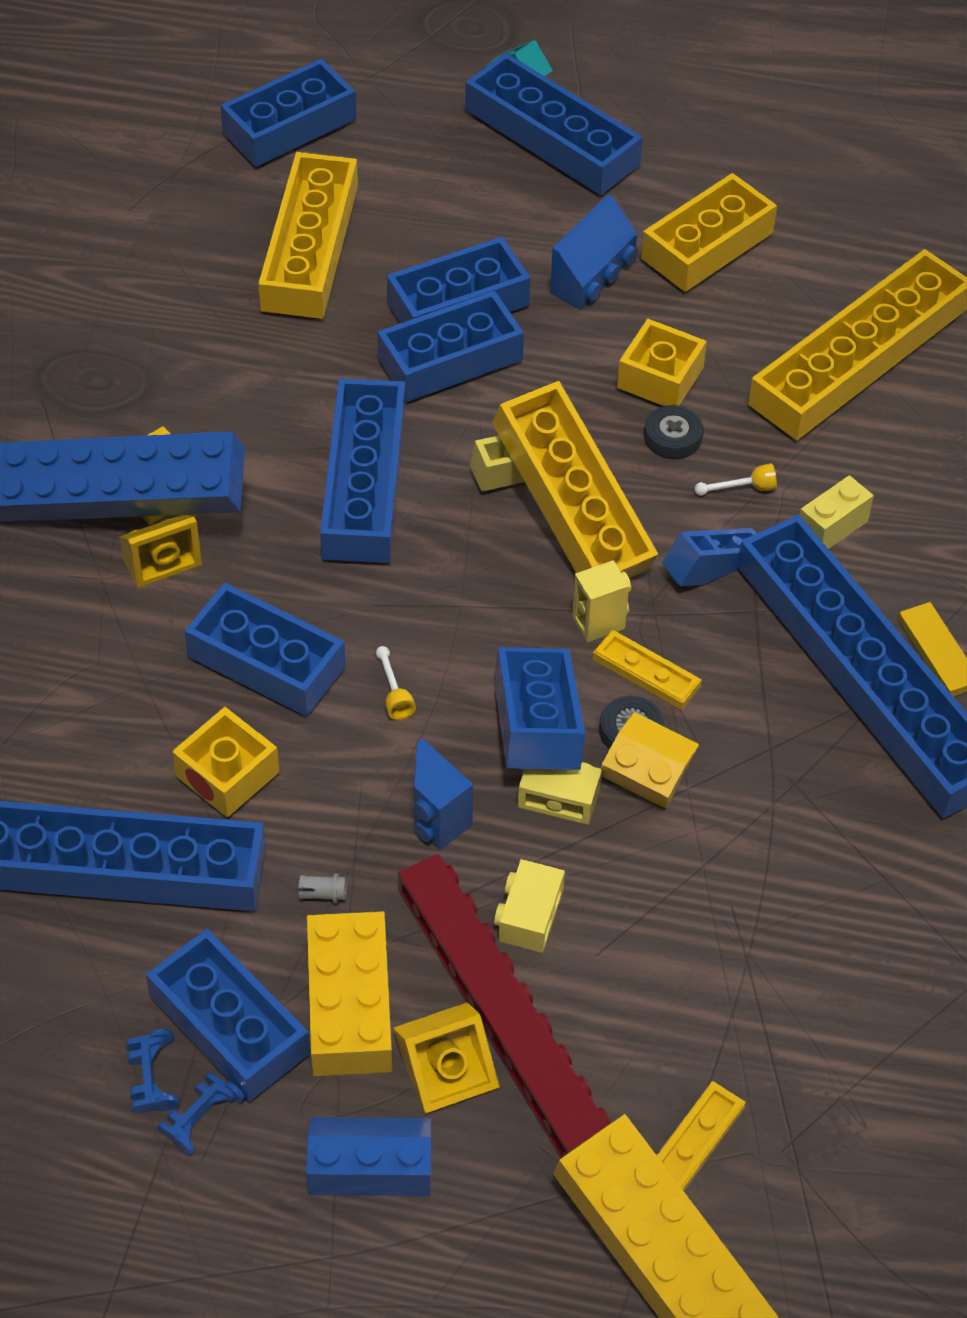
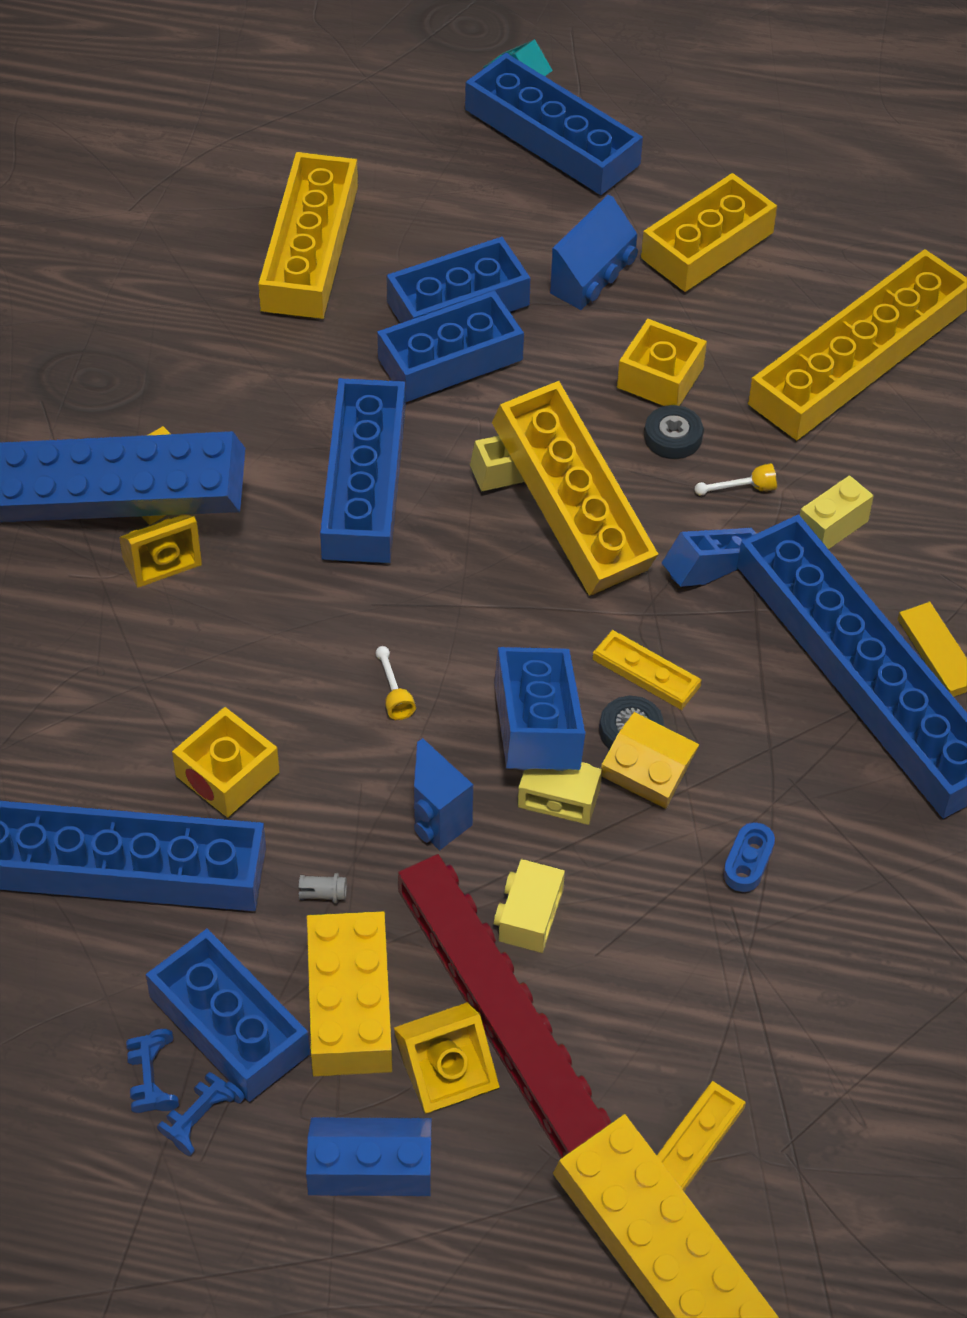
(265, 649): blue brick -> none
(288, 112): blue brick -> none
(601, 600): light yellow brick -> none
(748, 859): none -> blue plate

